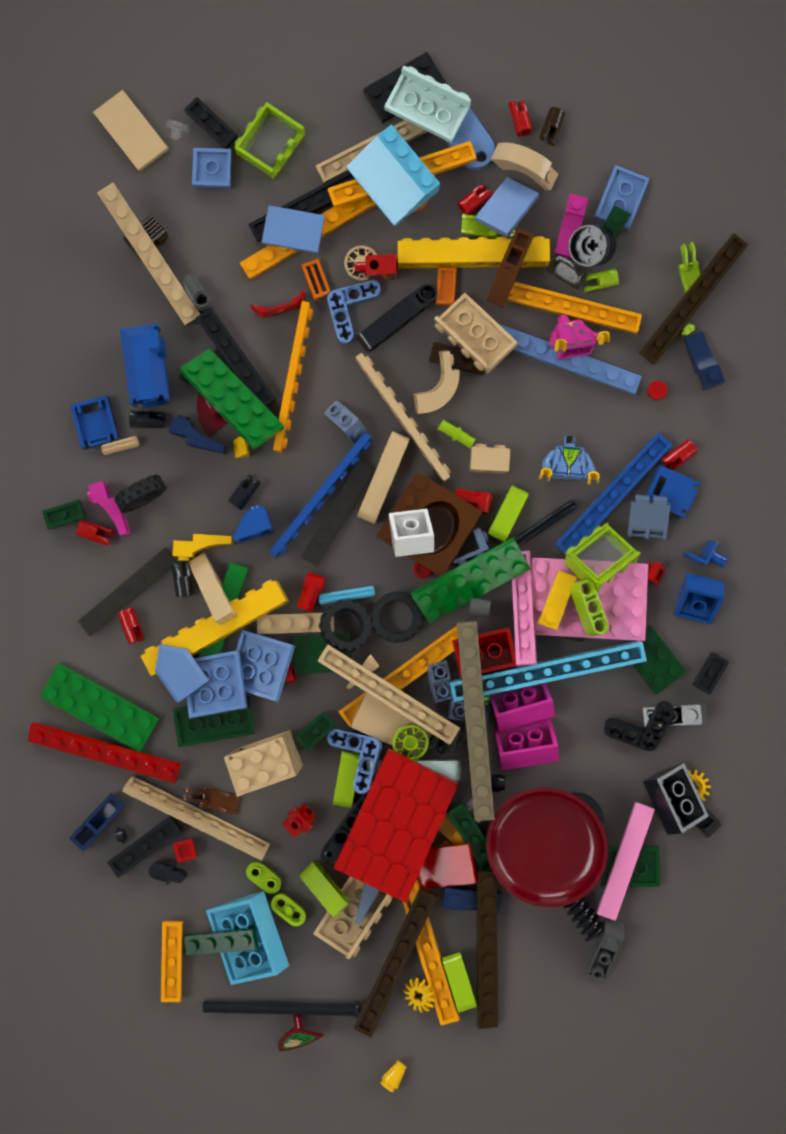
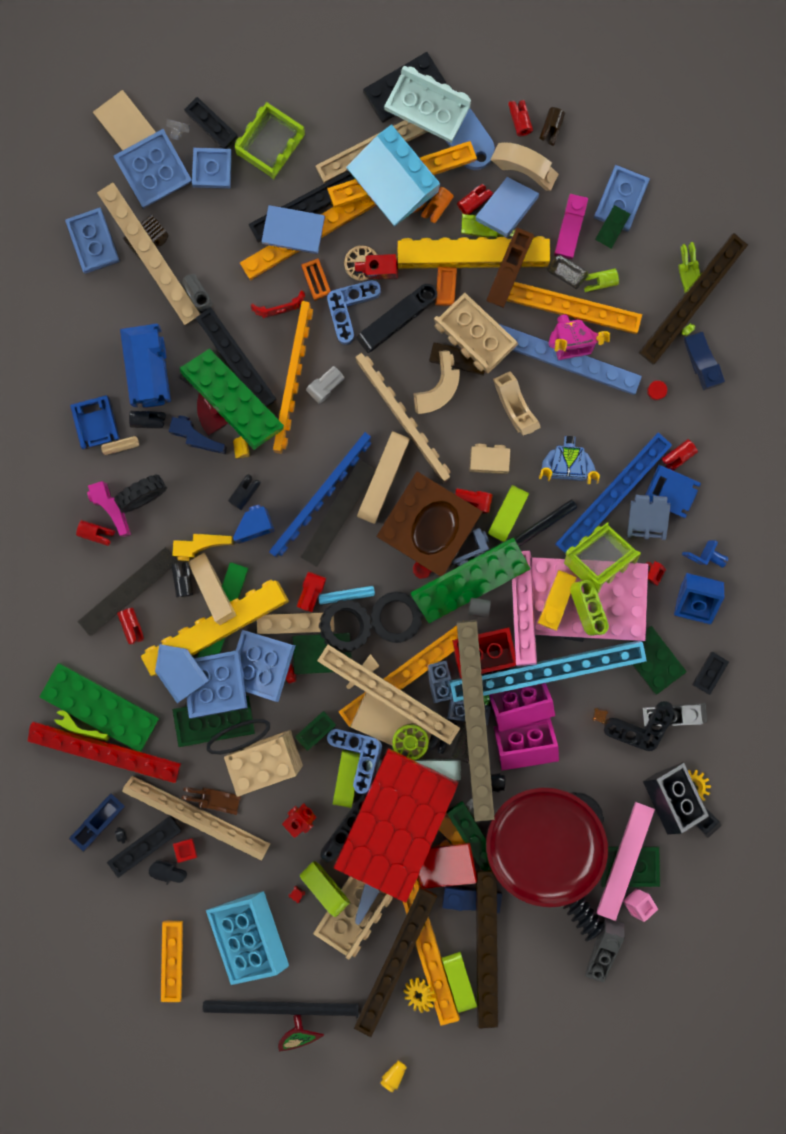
(64, 514): dark green plate -> none
(70, 725): none -> lime arm
(92, 240): none -> medium blue tile
(153, 168): none -> medium blue plate
(220, 941): dark green plate -> none
(241, 746): none -> black piece
(265, 875): lime plate -> none
(287, 910): lime plate -> none
(296, 894): none -> red piece
(321, 388): none -> light grey piece
(346, 421): sand blue bracket -> none
(411, 532): white slope -> none
(437, 204): none -> orange hinge
(456, 434): lime pin -> none
(514, 404): none -> tan arch
(582, 245): black wheel -> none
(599, 715): none -> clear orange piece
(640, 905): none -> bright pink brick

